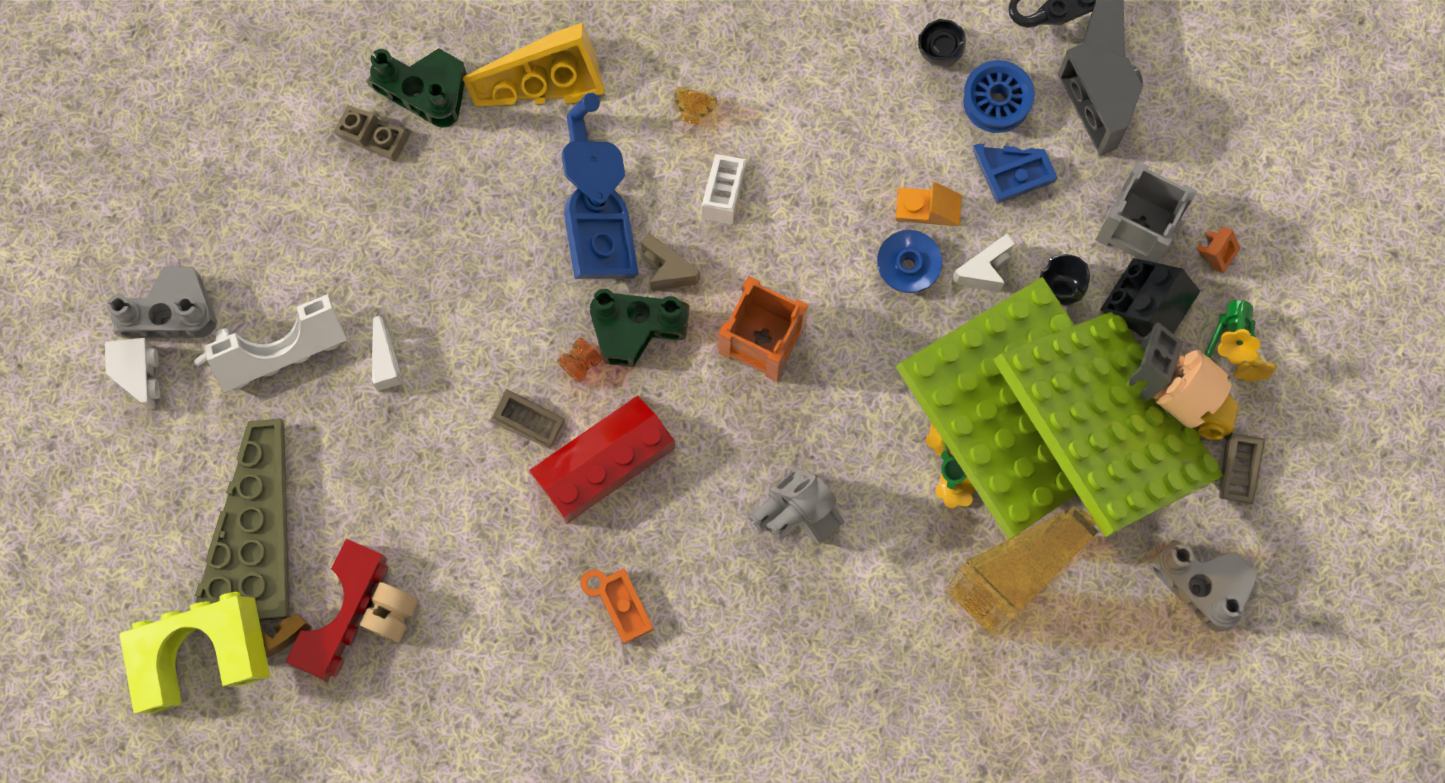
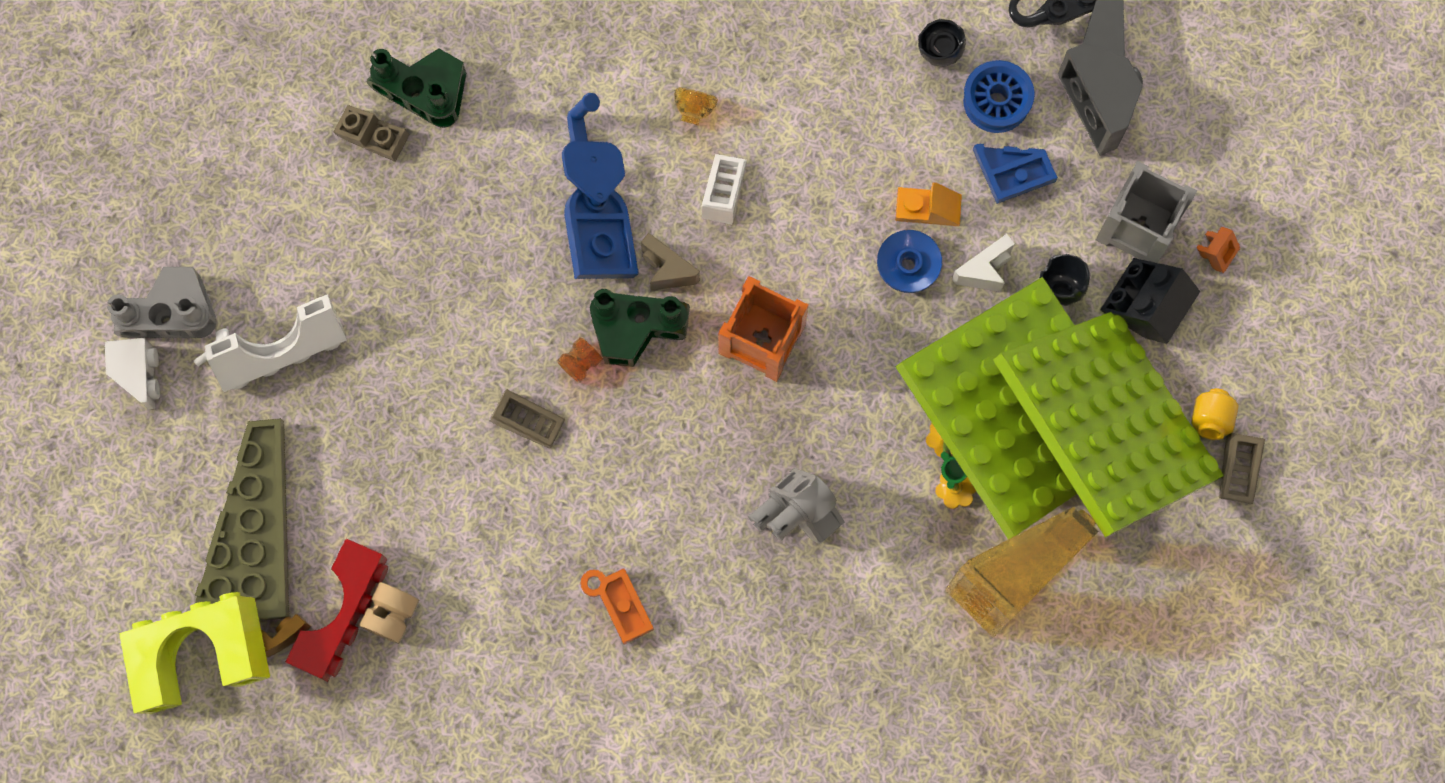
(384, 362): white slope -> none
(548, 68): yellow wedge -> none
(603, 458): red slope -> none
(1158, 361): dark grey hinge -> none
(1194, 389): light nougat brick -> none
(1221, 582): light grey piece -> none
(1240, 342): yellow plant -> none

